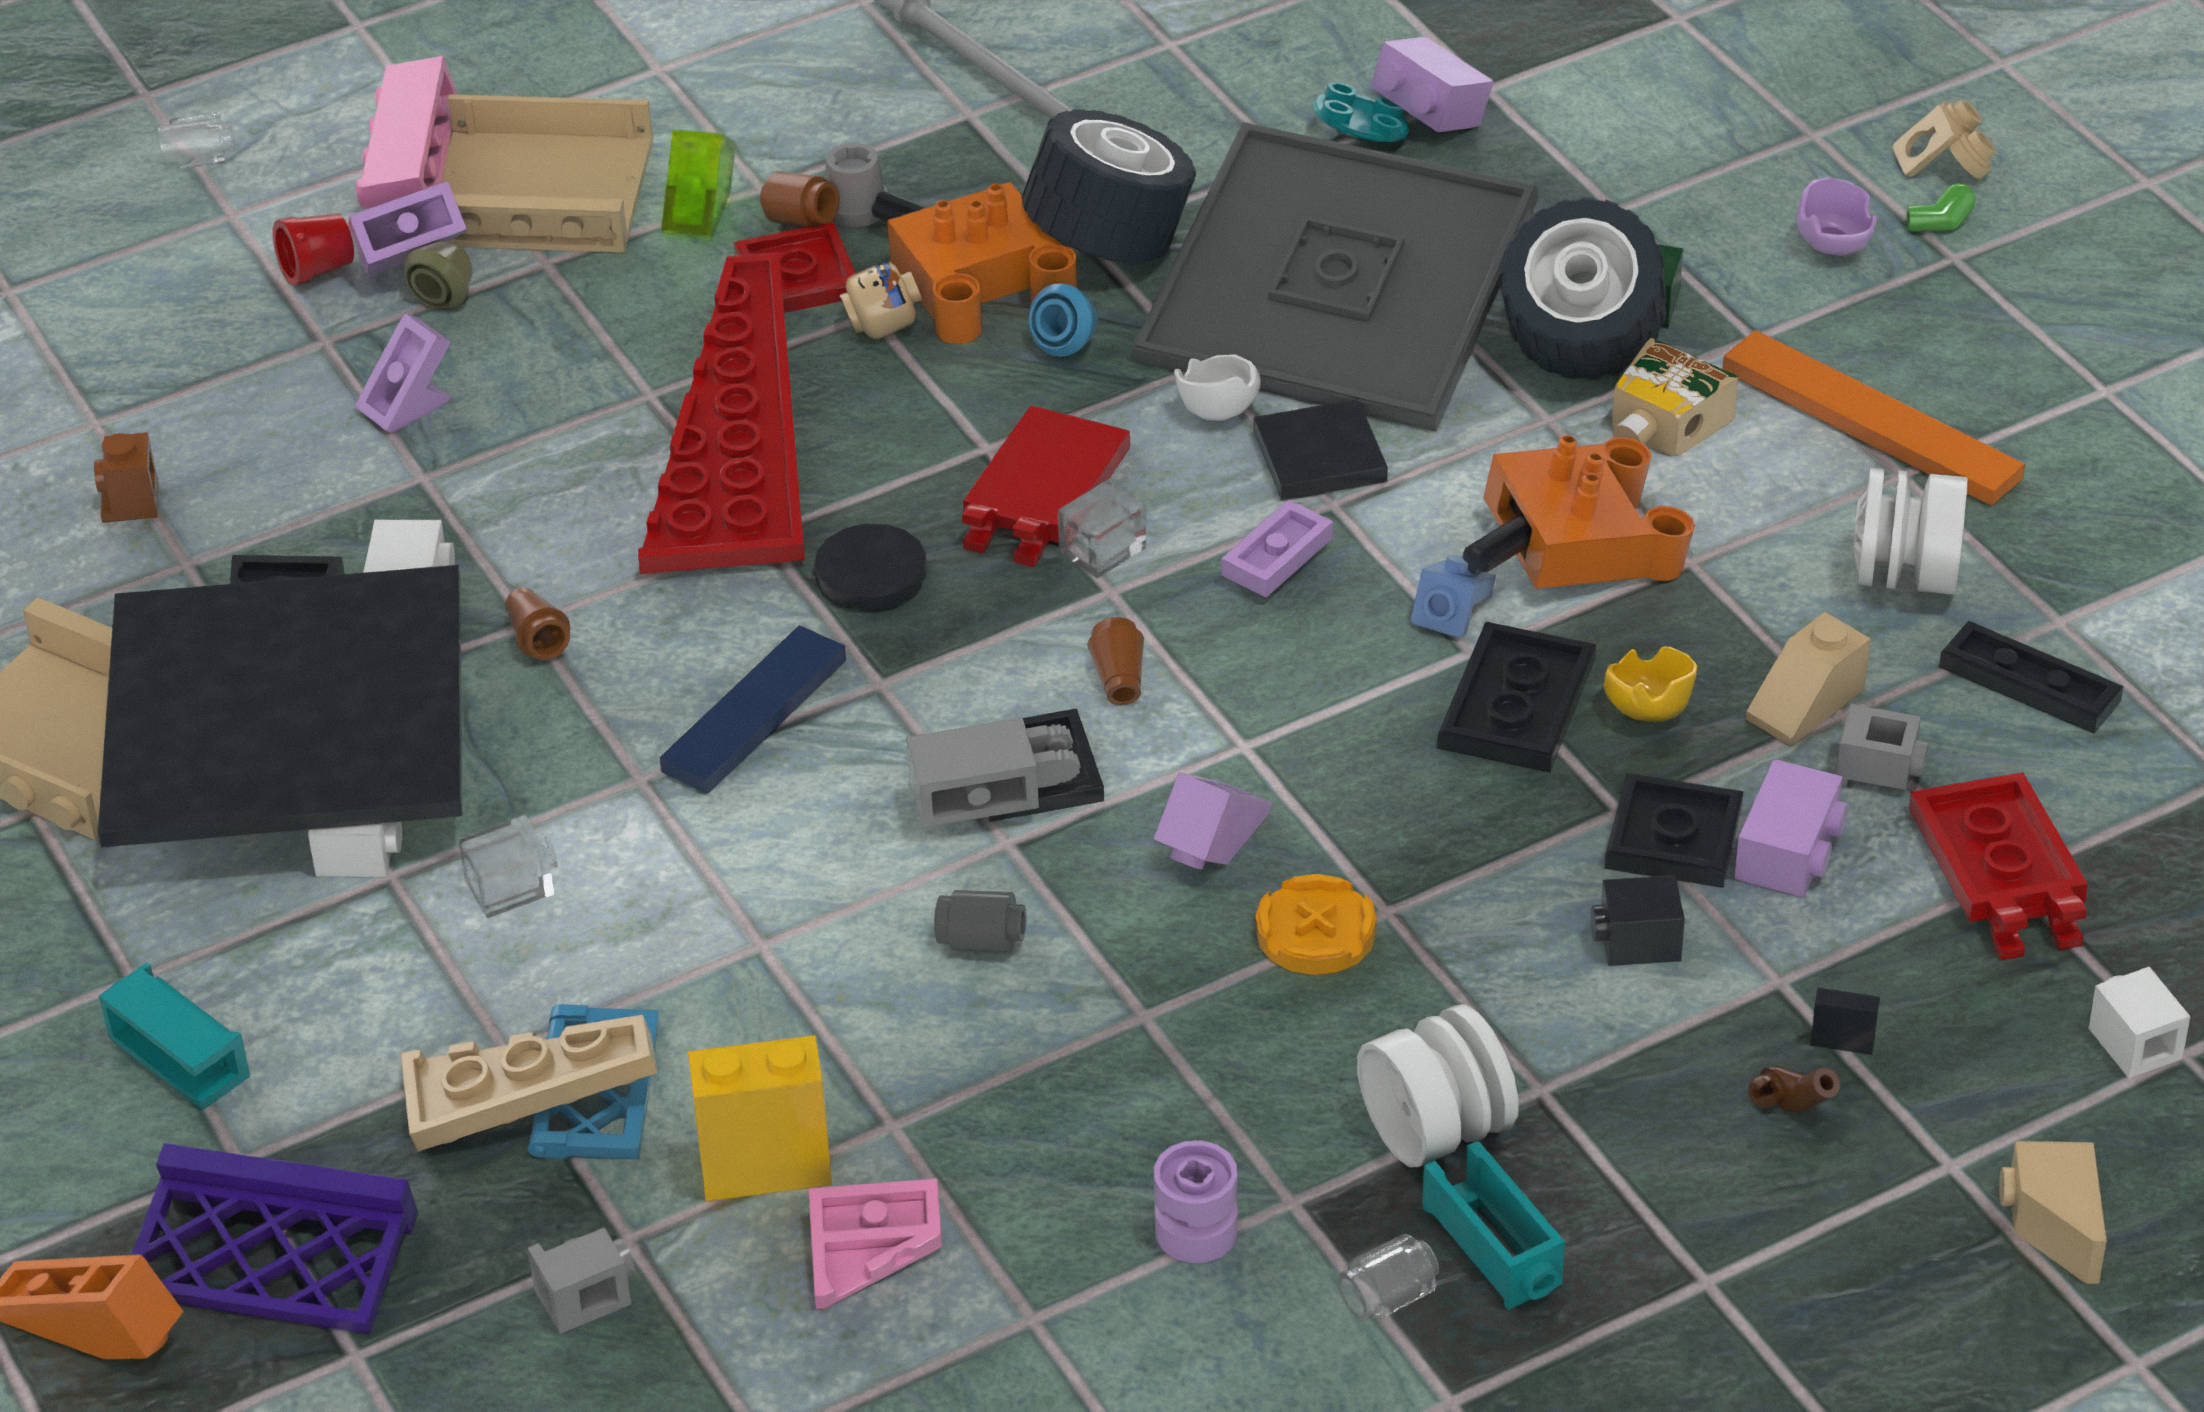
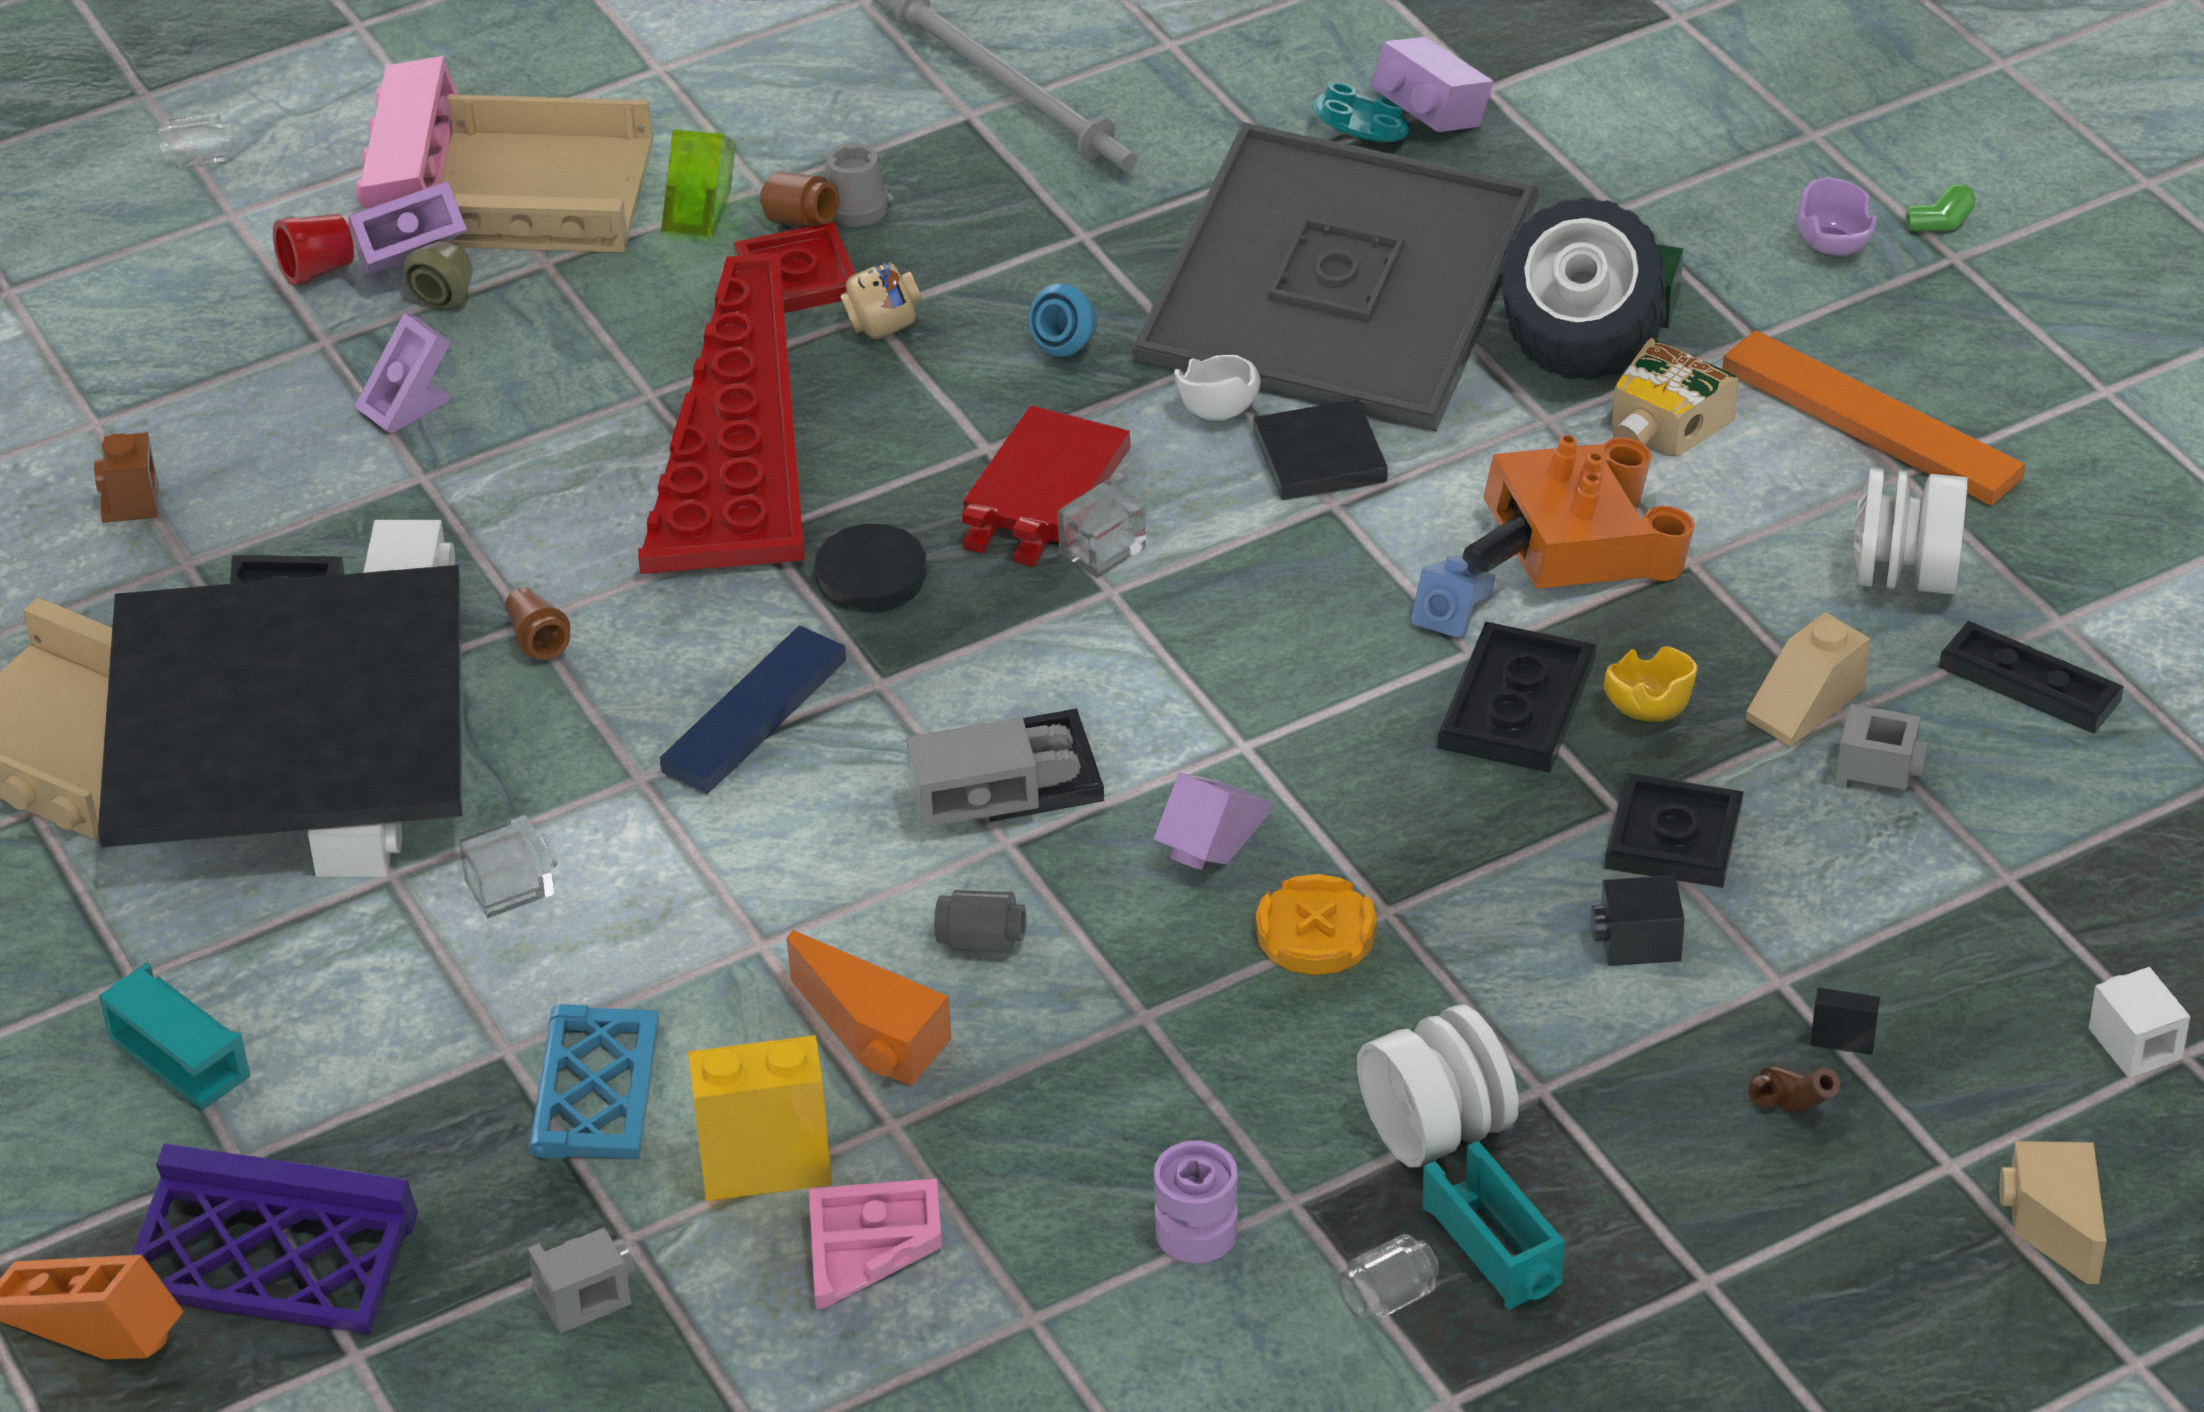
(500, 1084): tan wing -> none
(876, 1014): none -> orange slope
(971, 254): orange piece -> none
(1108, 186): black wheel -> none
(1118, 657): dark orange cone -> none
(1277, 548): lavender plate -> none
(1790, 828): lavender brick -> none
(1955, 129): tan bracket -> none
(2003, 858): red tile -> none

